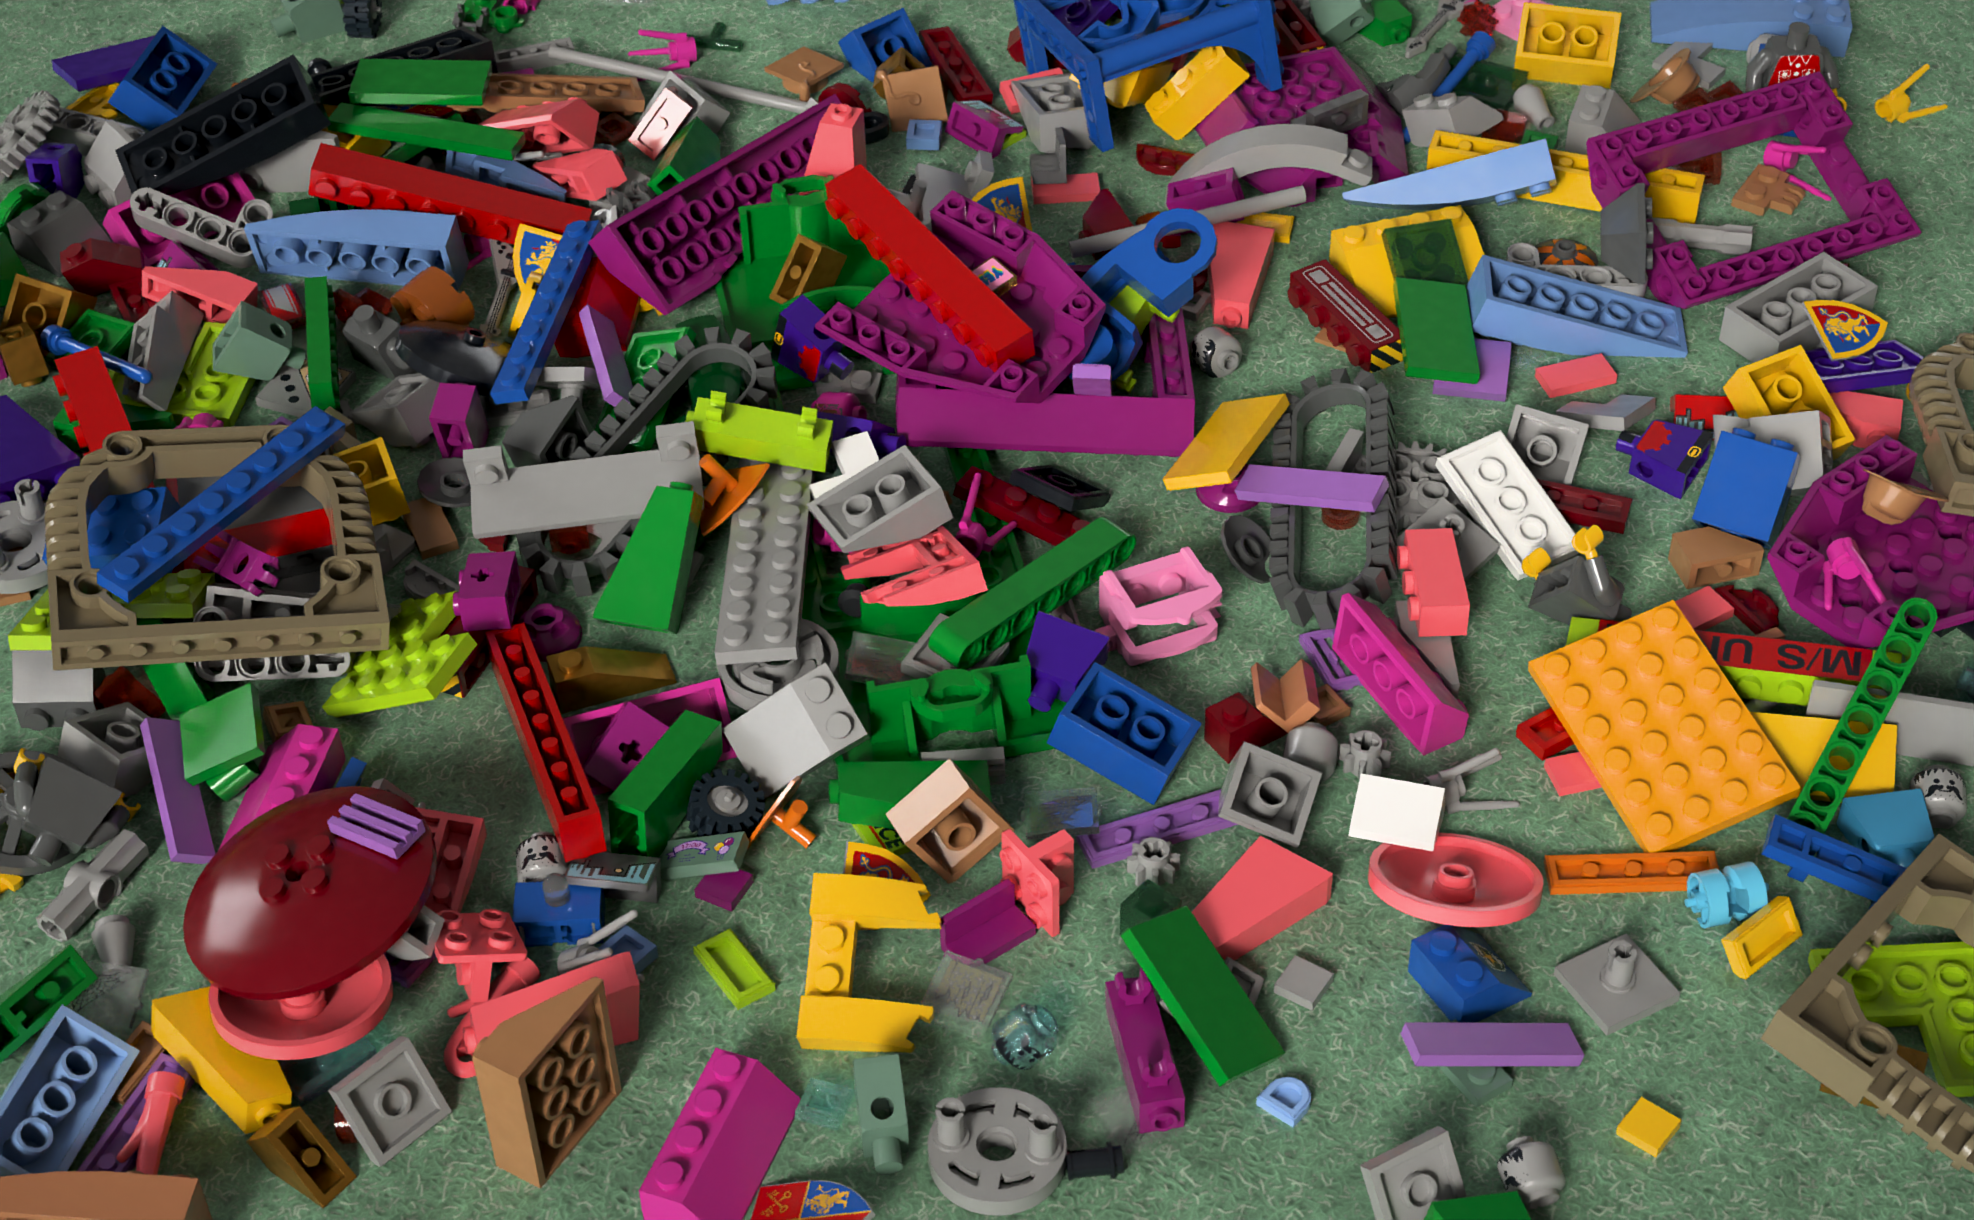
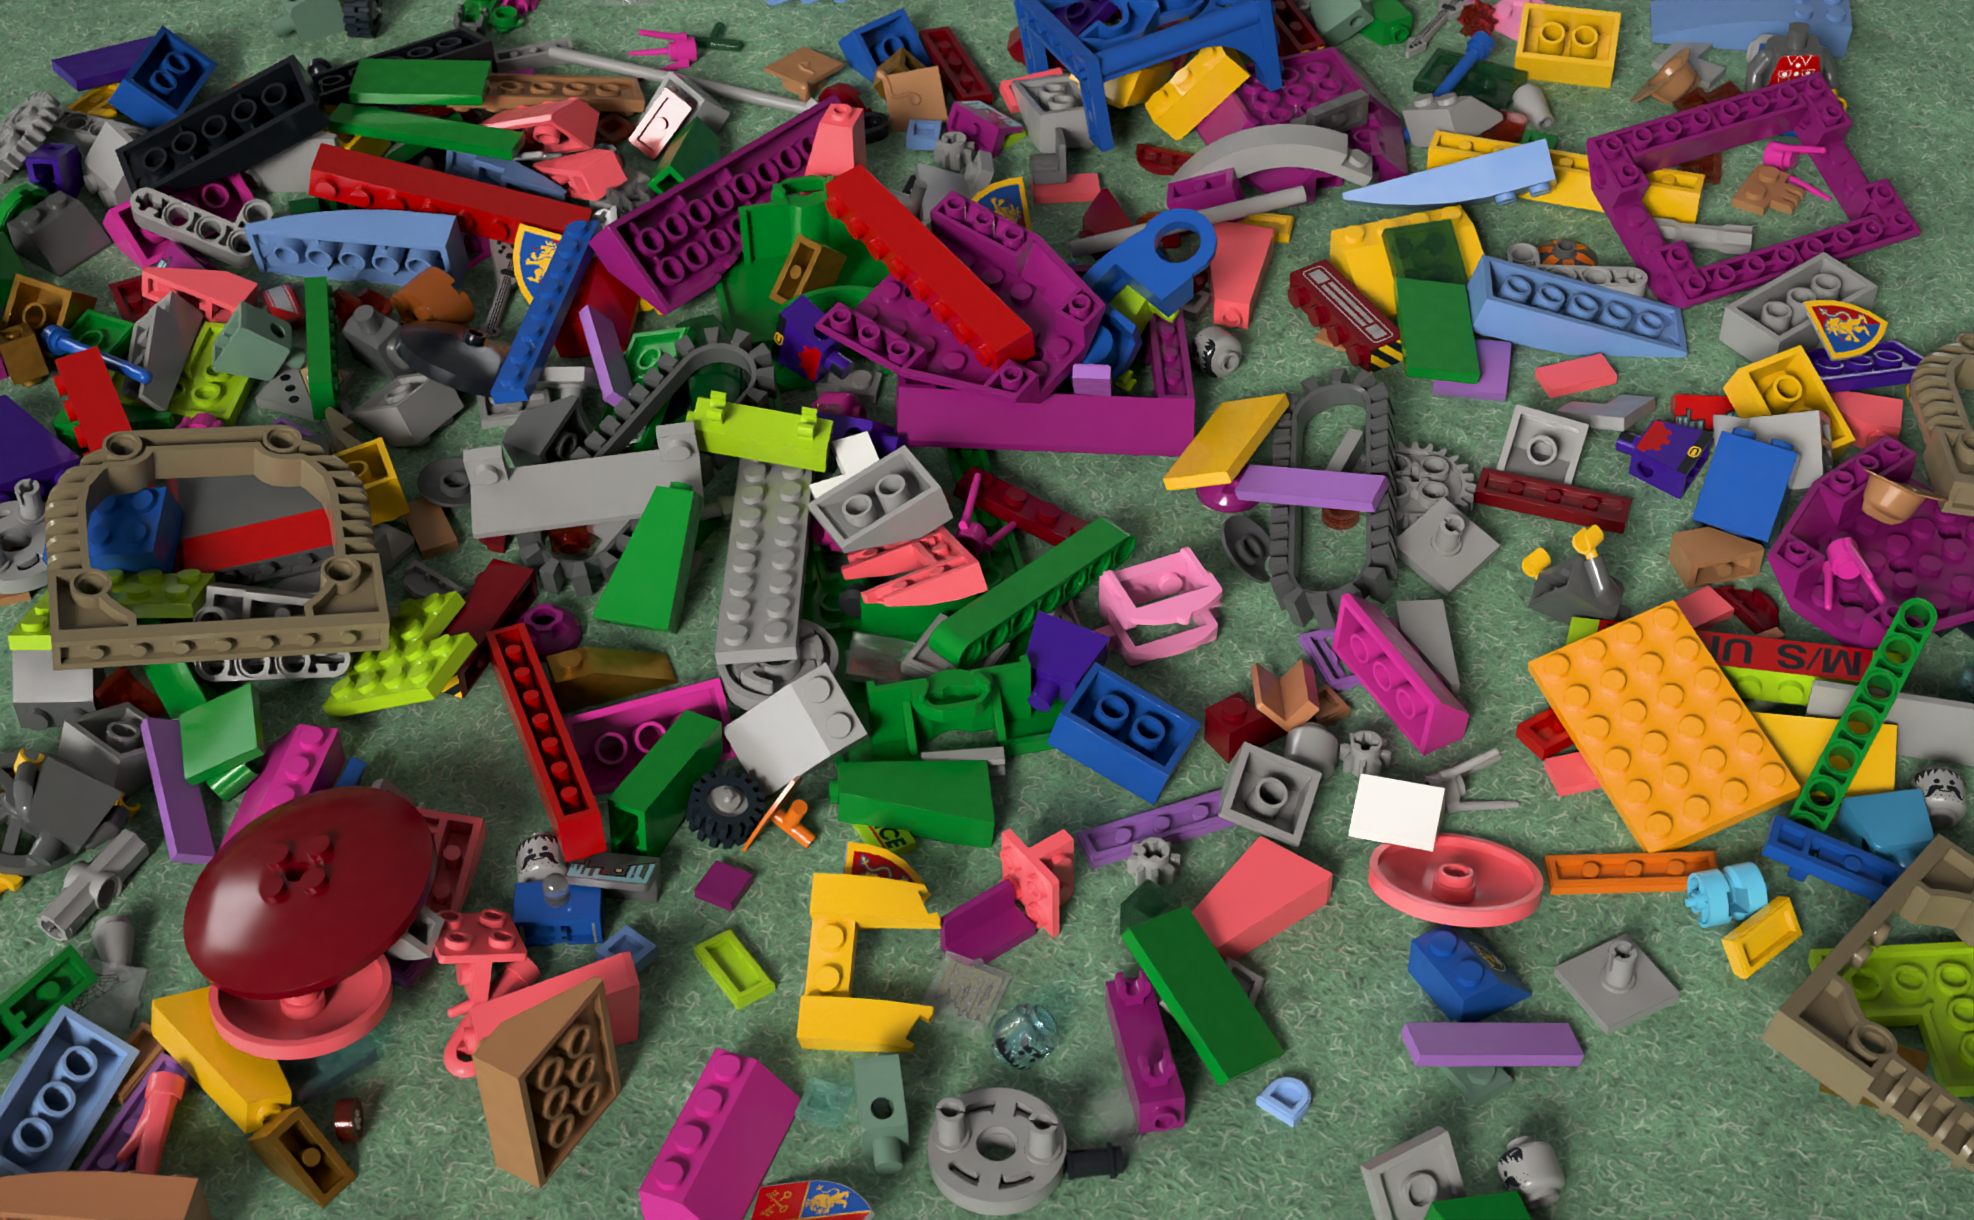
(97, 263): dark red slope -> none
(220, 505): blue plate -> none
(231, 559): magenta piece -> none
(285, 717): medium nougat tile -> none
(382, 822): medium lavender tile -> none
(390, 1100): light grey tile -> none
(458, 419): magenta brick -> none
(488, 591): magenta brick -> none
(524, 302): yellow tile -> none
(586, 953): light grey plant -> none
(628, 725): magenta brick -> none
(704, 855): sand green tile -> none
(726, 490): orange shield -> none
(948, 822): medium nougat slope -> none
(953, 151): none -> light grey gear
(995, 276): tile -> none
(1060, 487): black plate -> none
(1065, 809): clear piece -> none
(1303, 982): light grey tile -> none
(1407, 87): dark grey animal -> none
(1434, 582): coral brick -> none
(1507, 501): white tile -> none
(1594, 114): light grey slope -> none
(1627, 233): dark grey slope -> none
(1648, 1126): yellow tile -> none
(1896, 103): yellow plant -> none

